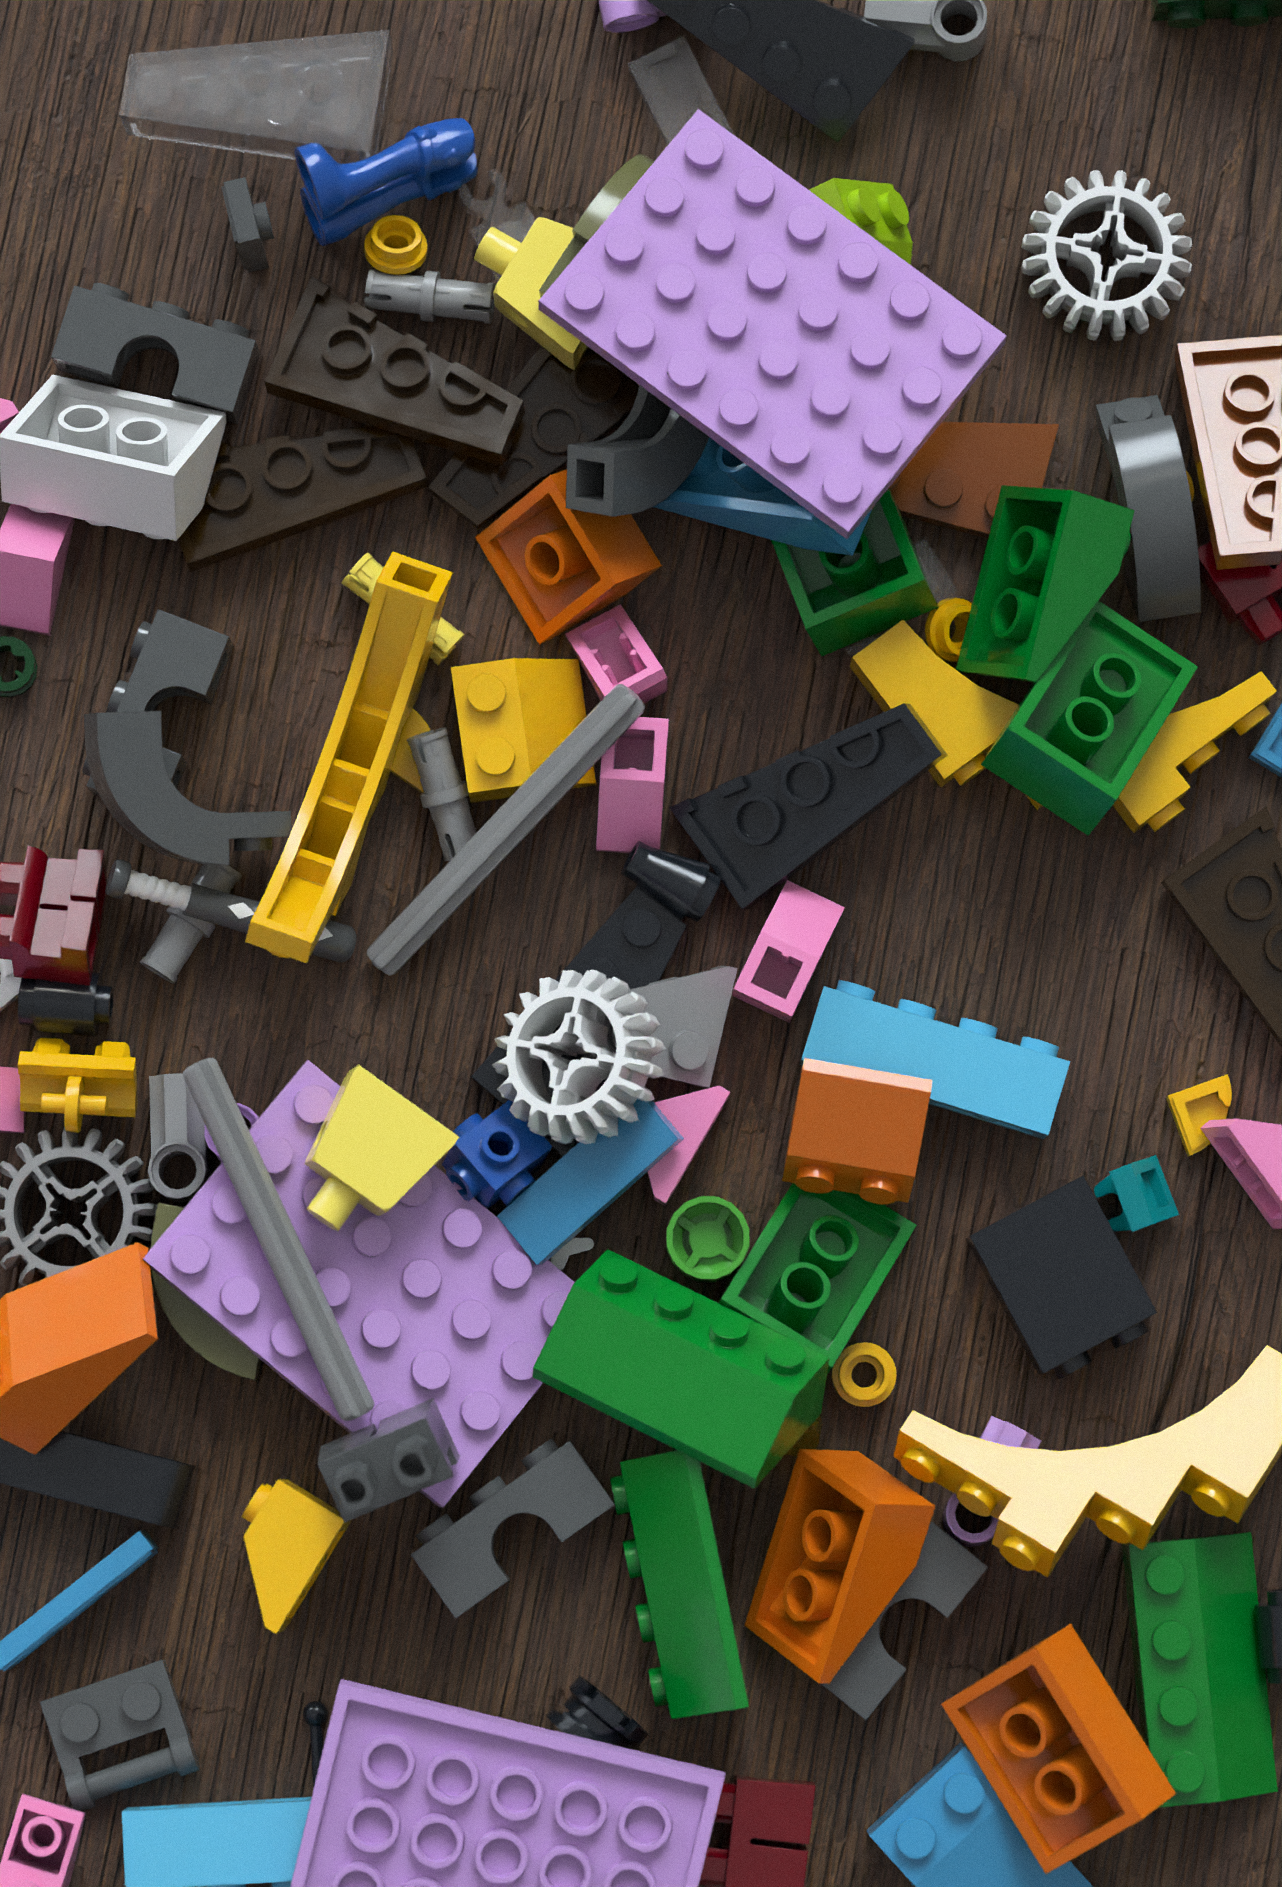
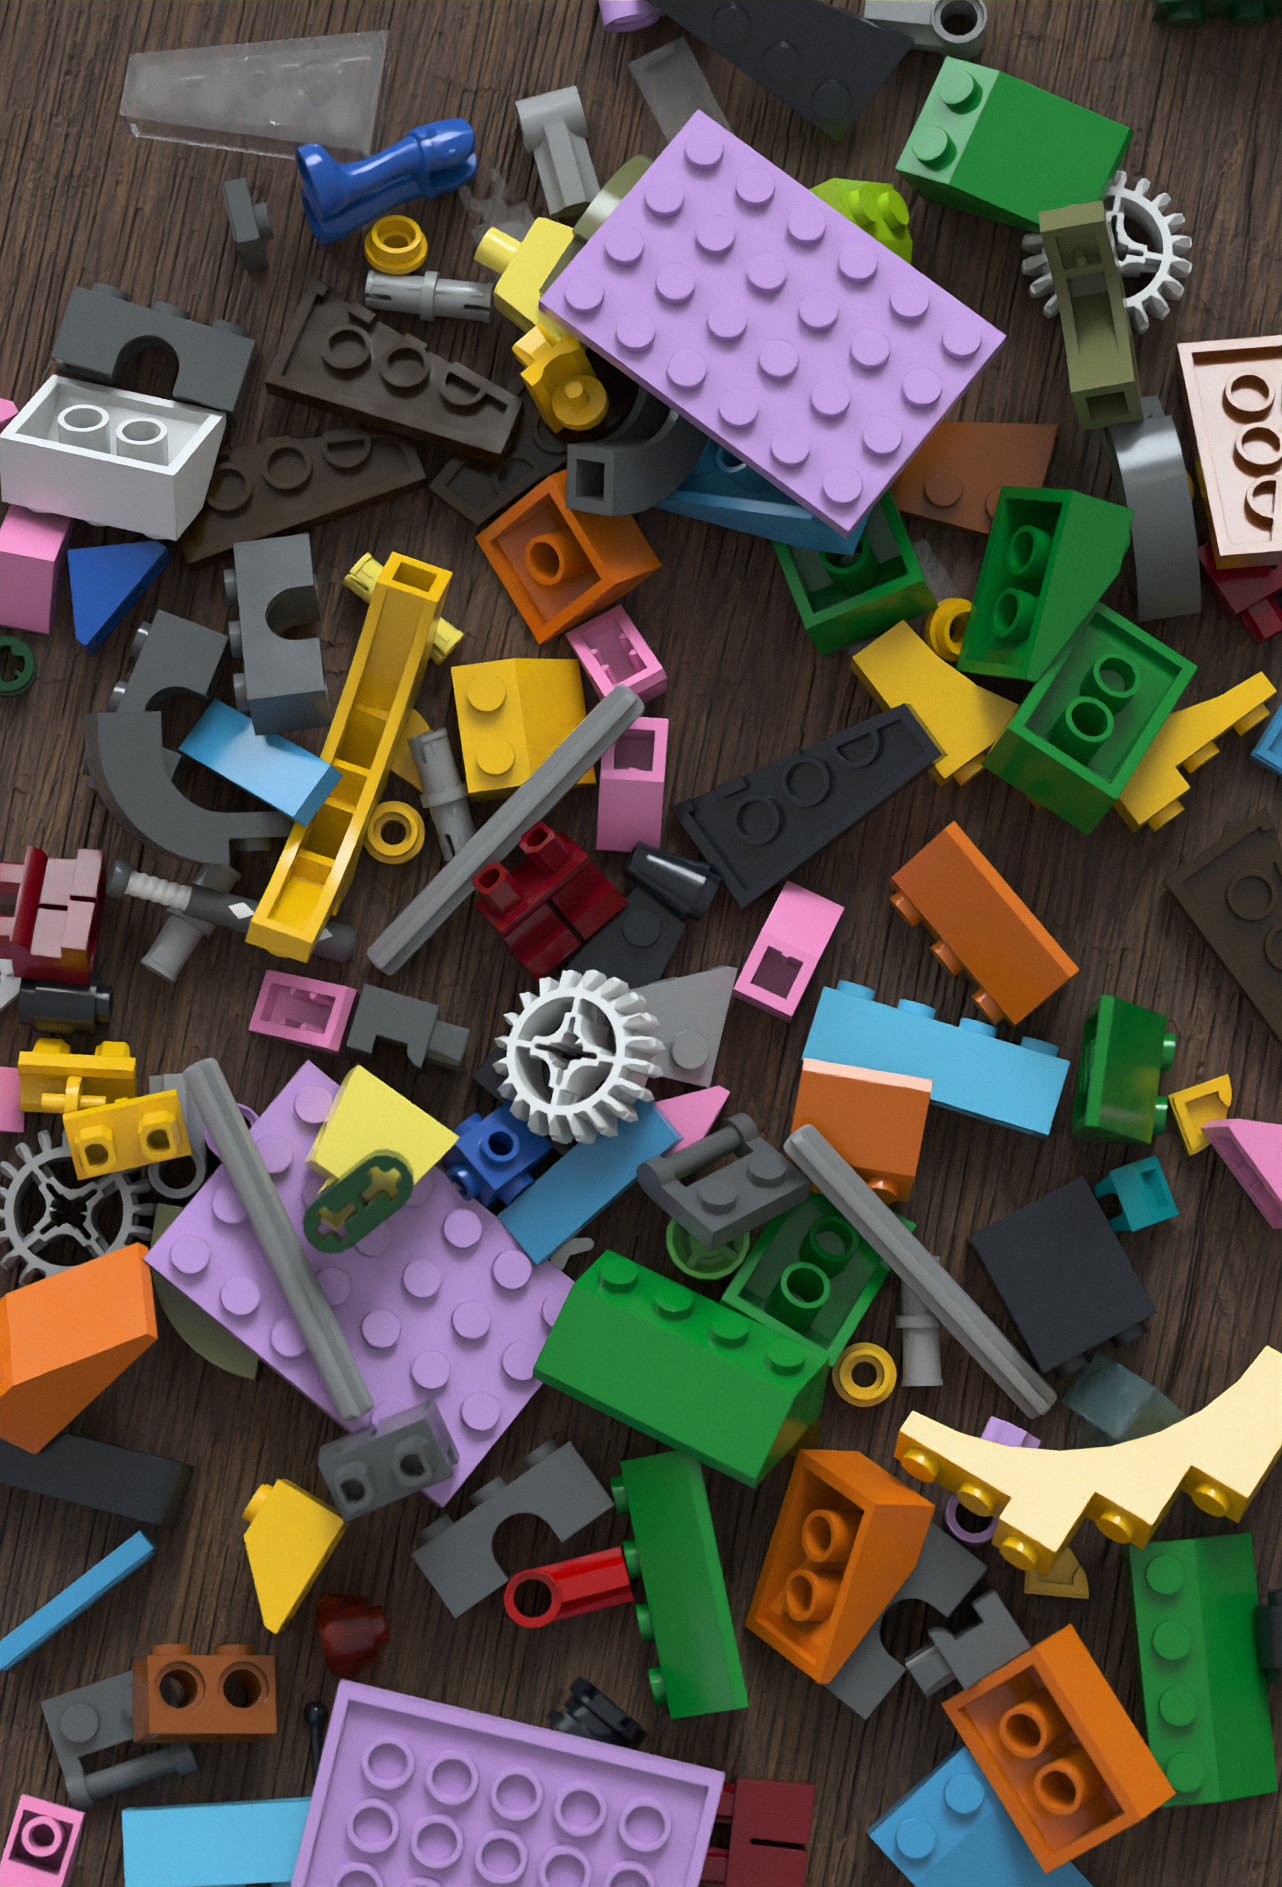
(109, 584): none -> blue slope
(127, 1134): none -> yellow hips
(206, 1712): none -> dark orange brick
(262, 764): none -> dark azure tile
(282, 677): none -> dark grey arch
(305, 1012): none -> bright pink slope
(348, 1189): none -> dark green beam
(350, 1633): none -> clear red cone
(400, 813): none -> yellow plate
(408, 1026): none -> dark grey hips
(554, 873): none -> dark red hips
(557, 137): none -> light grey piece
(561, 380): none -> yellow hips
(576, 1586): none -> red piece
(733, 1197): none -> dark grey plate
(919, 1341): none -> light grey pin
(920, 1271): none -> light grey axle
(970, 1651): none -> dark grey hips
(980, 928): none -> orange slope
(1008, 147): none -> green slope
(1065, 1579): none -> yellow tile
(1092, 315): none -> olive arch
(1119, 1401): none -> clear light blue slope
(1120, 1074): none -> green slope

